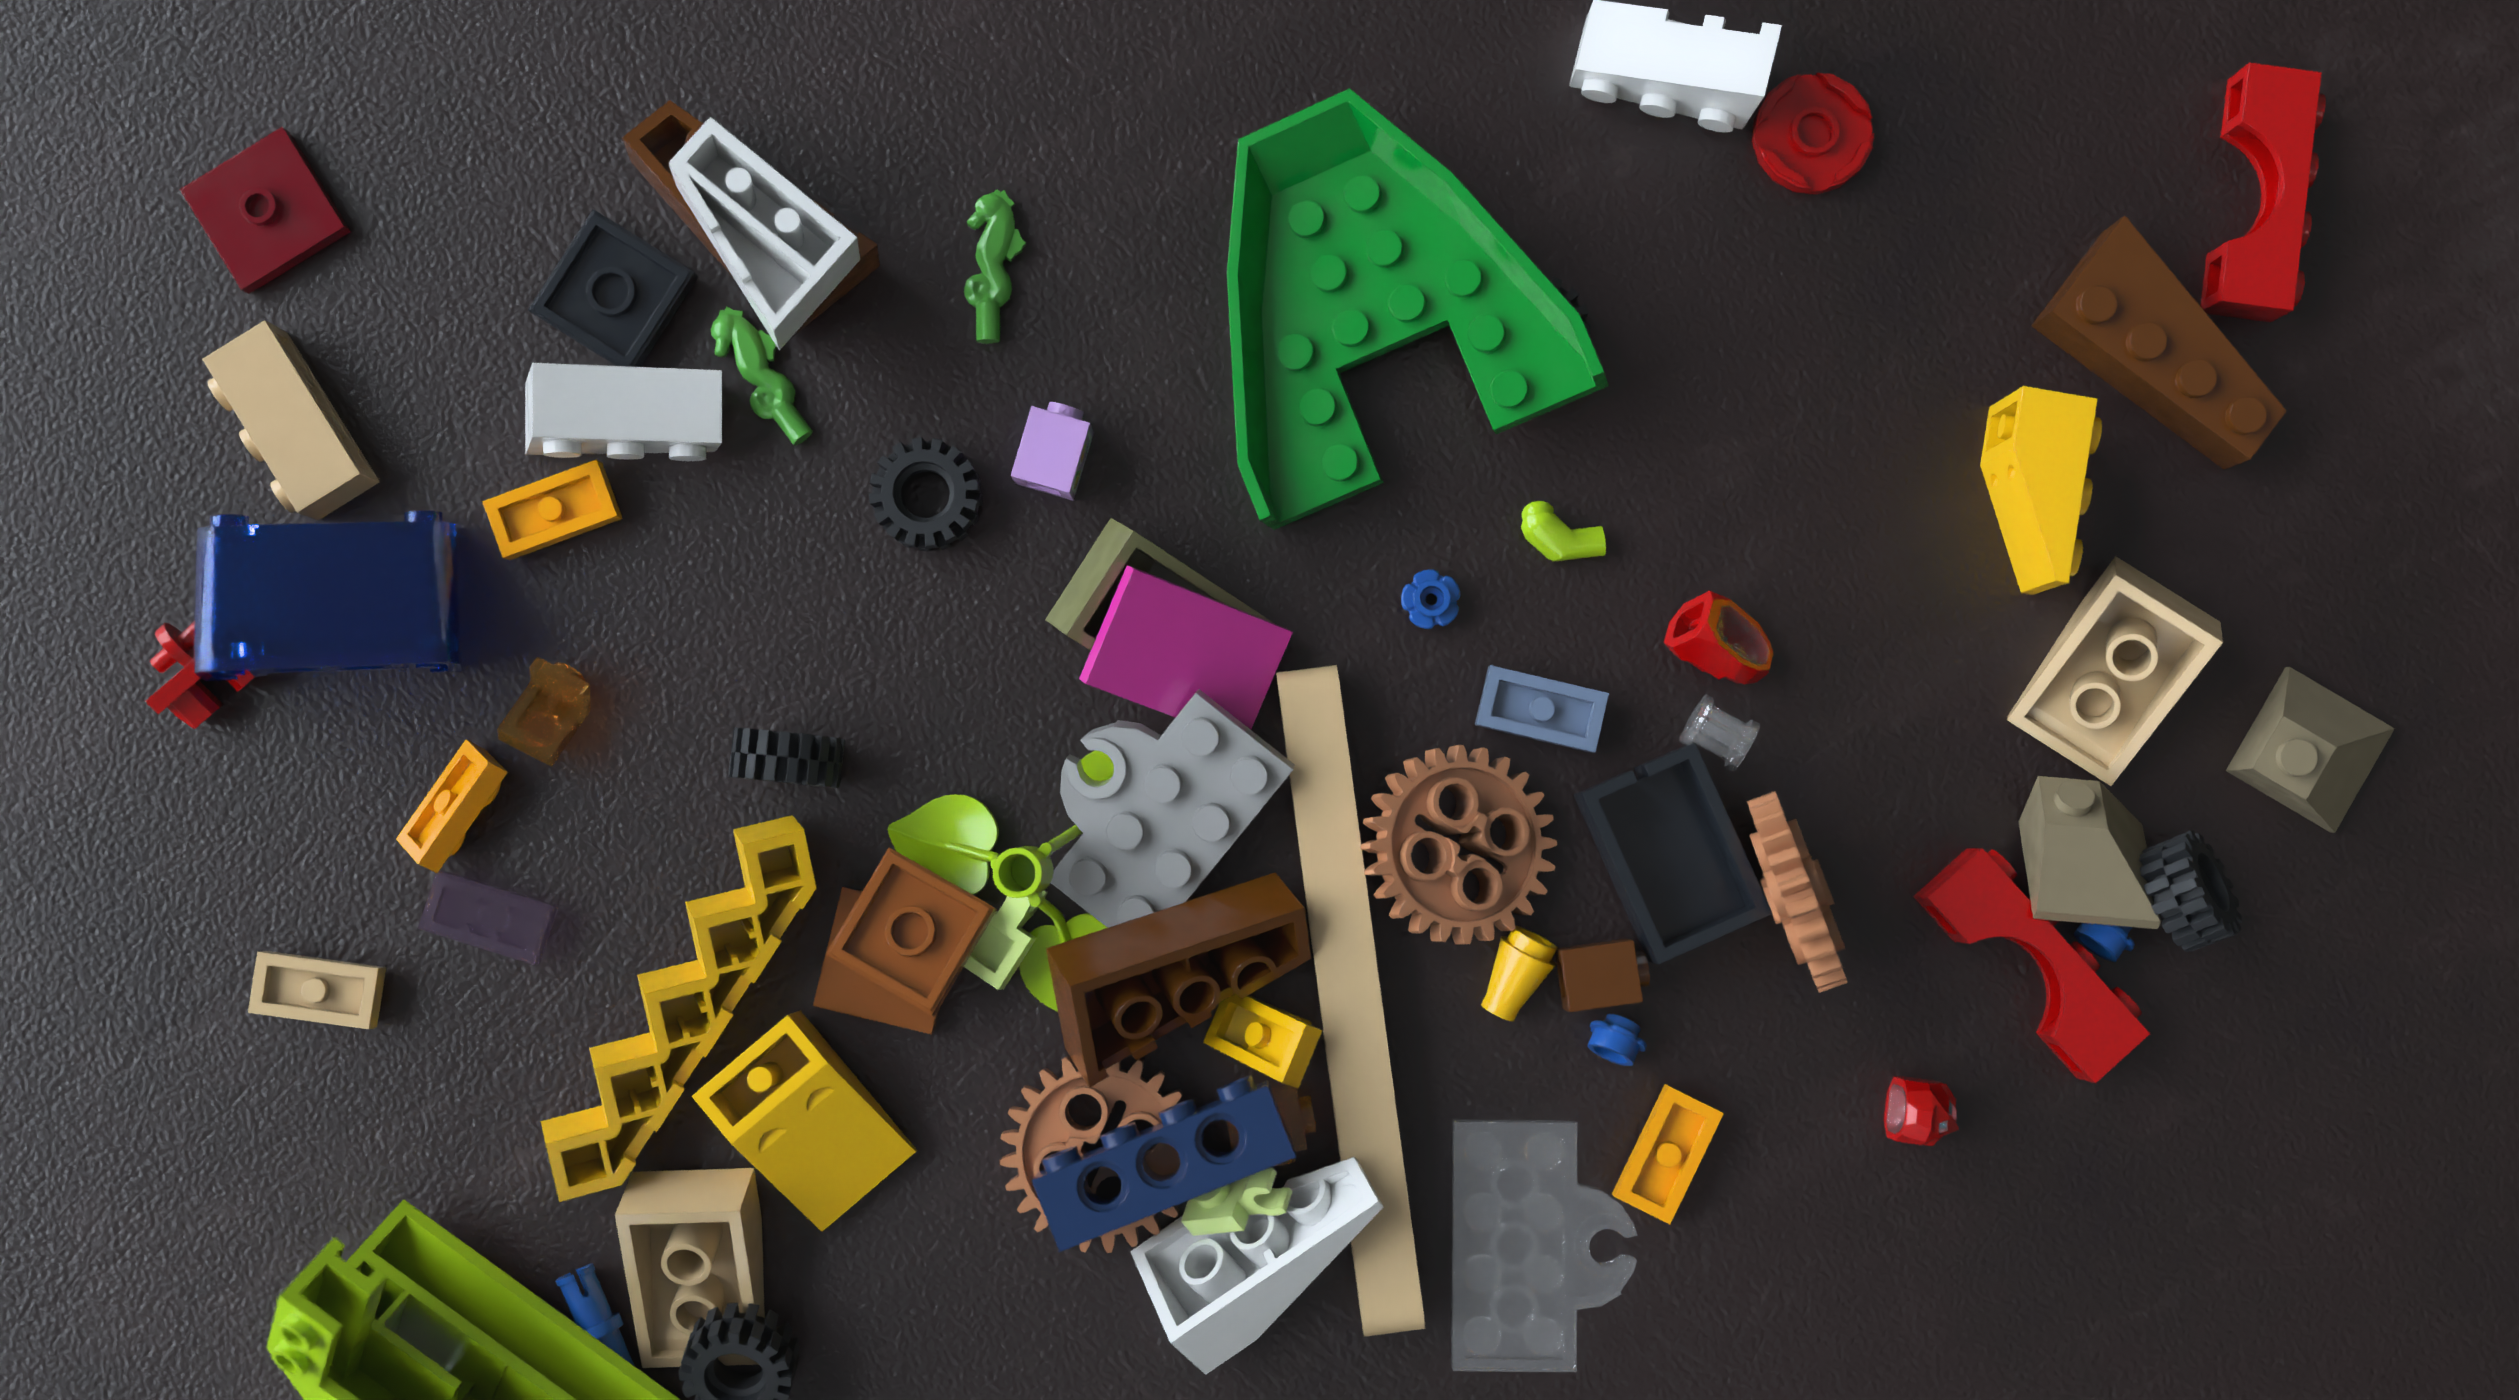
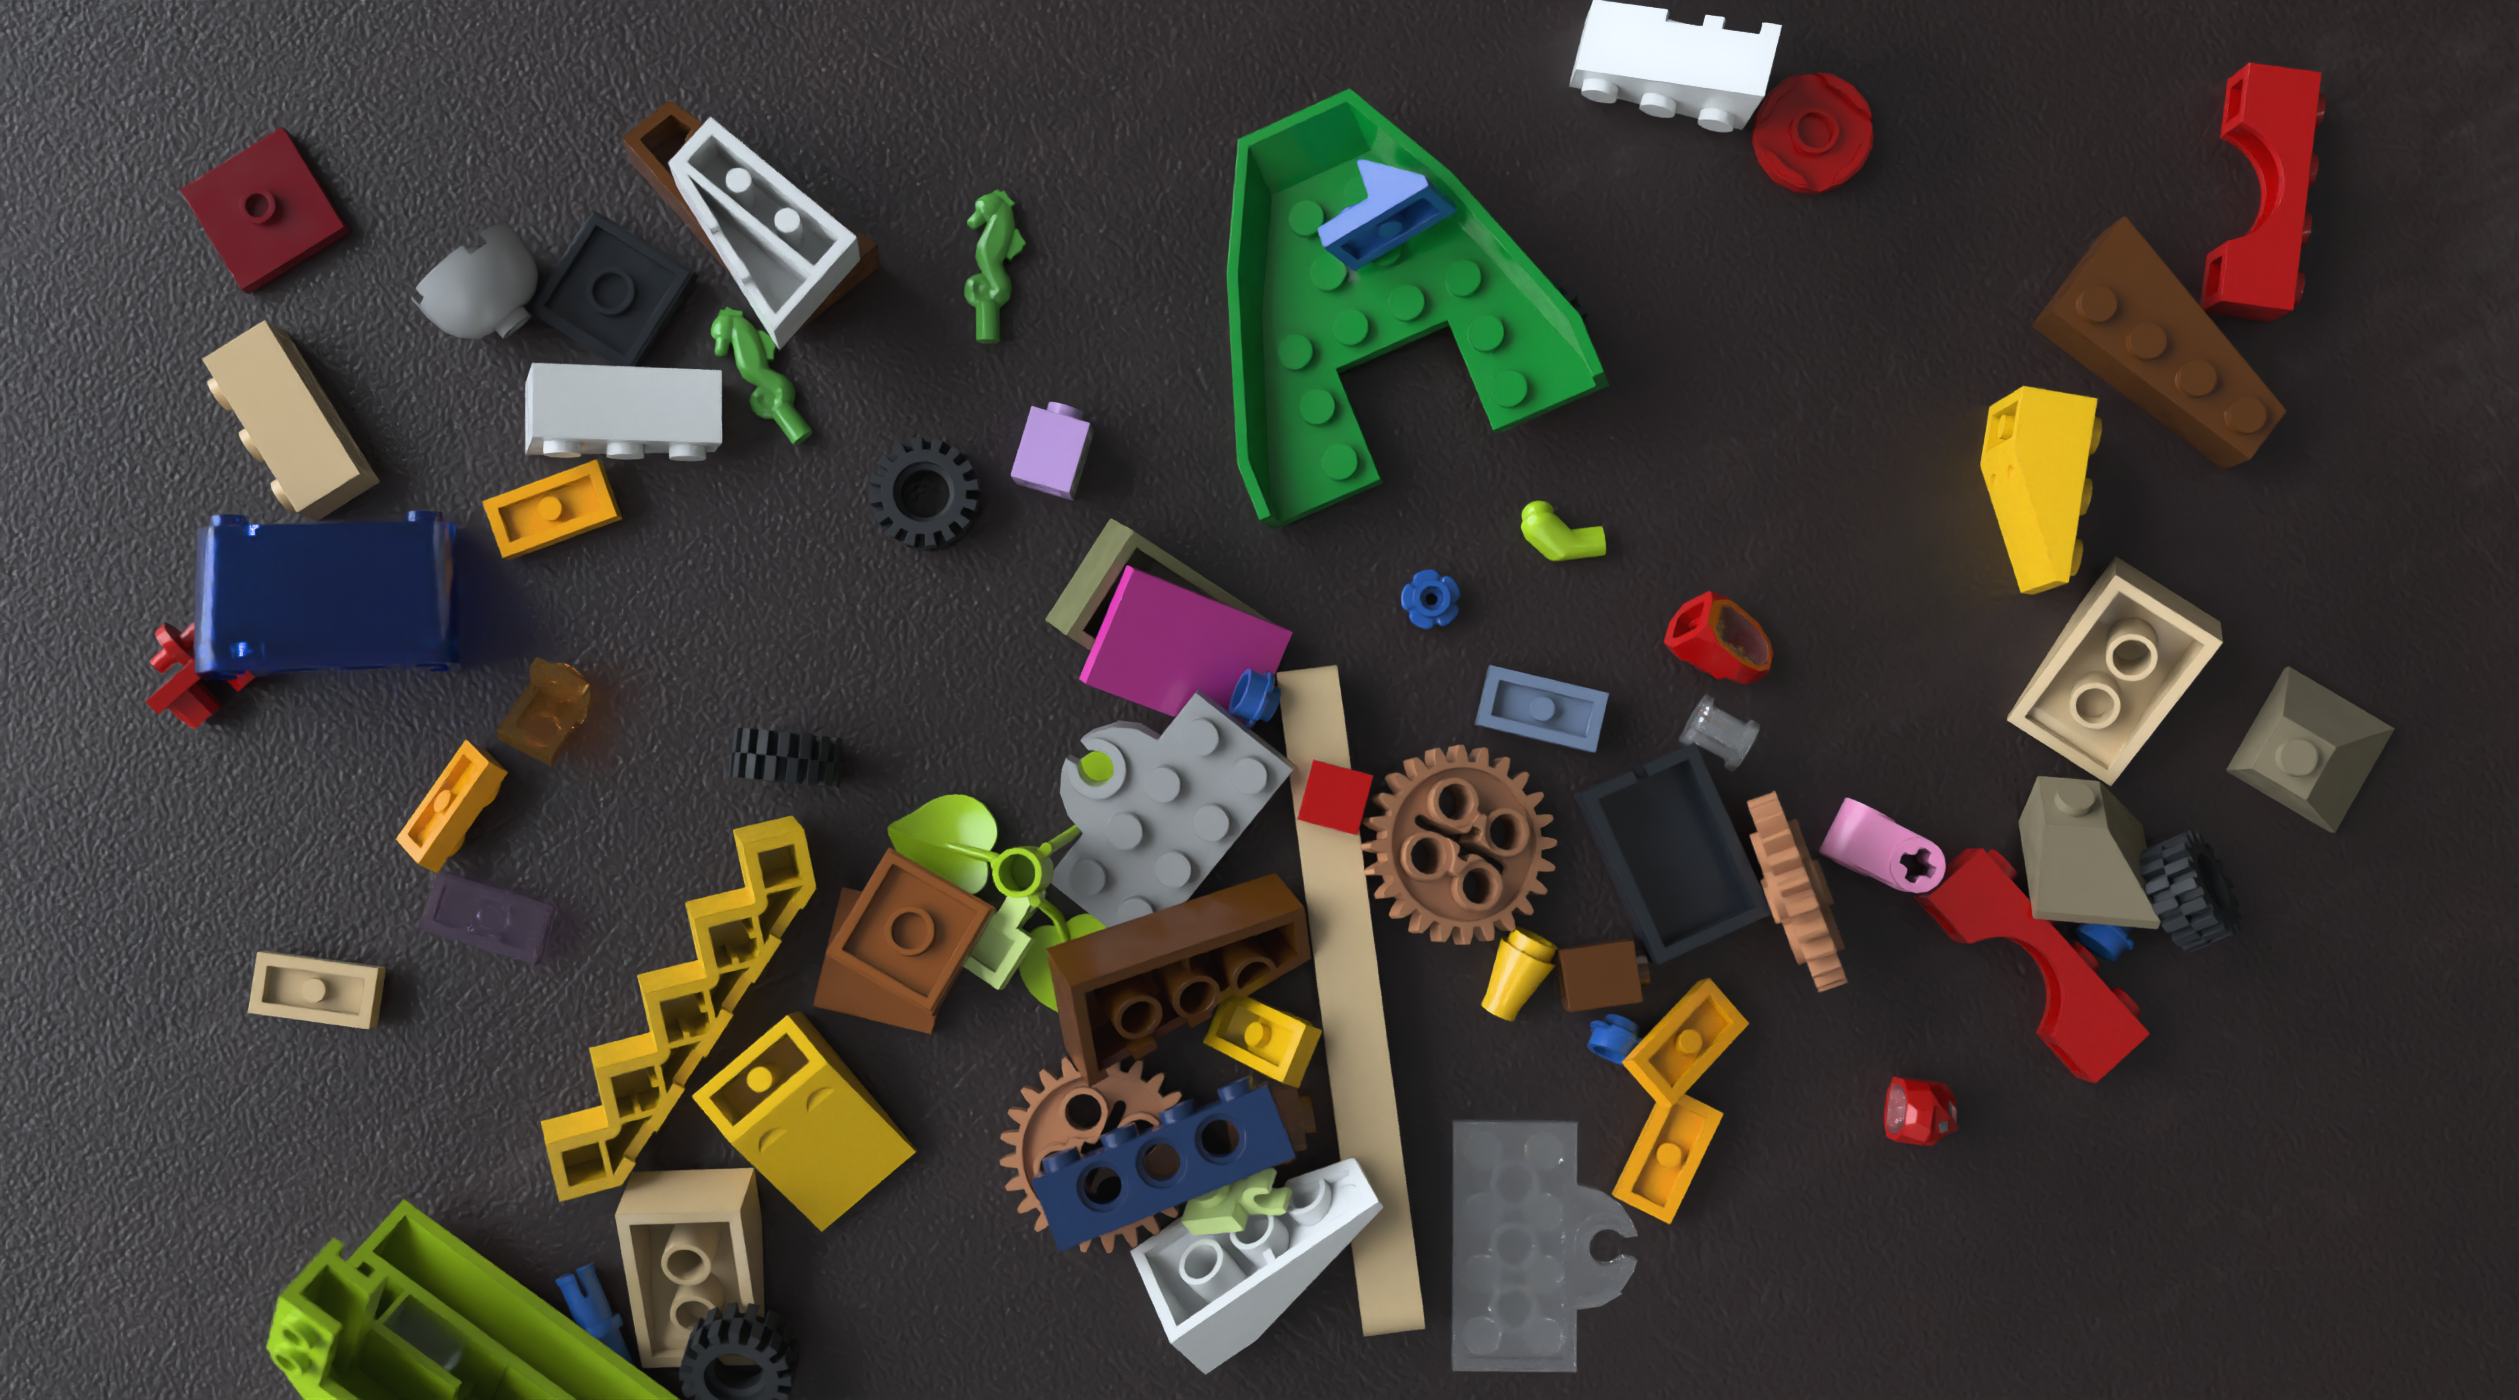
(481, 286): none -> light grey cylinder
(1255, 697): none -> blue plate
(1335, 797): none -> red tile
(1396, 210): none -> blue slope
(1685, 1043): none -> light orange plate
(1874, 845): none -> bright pink piece

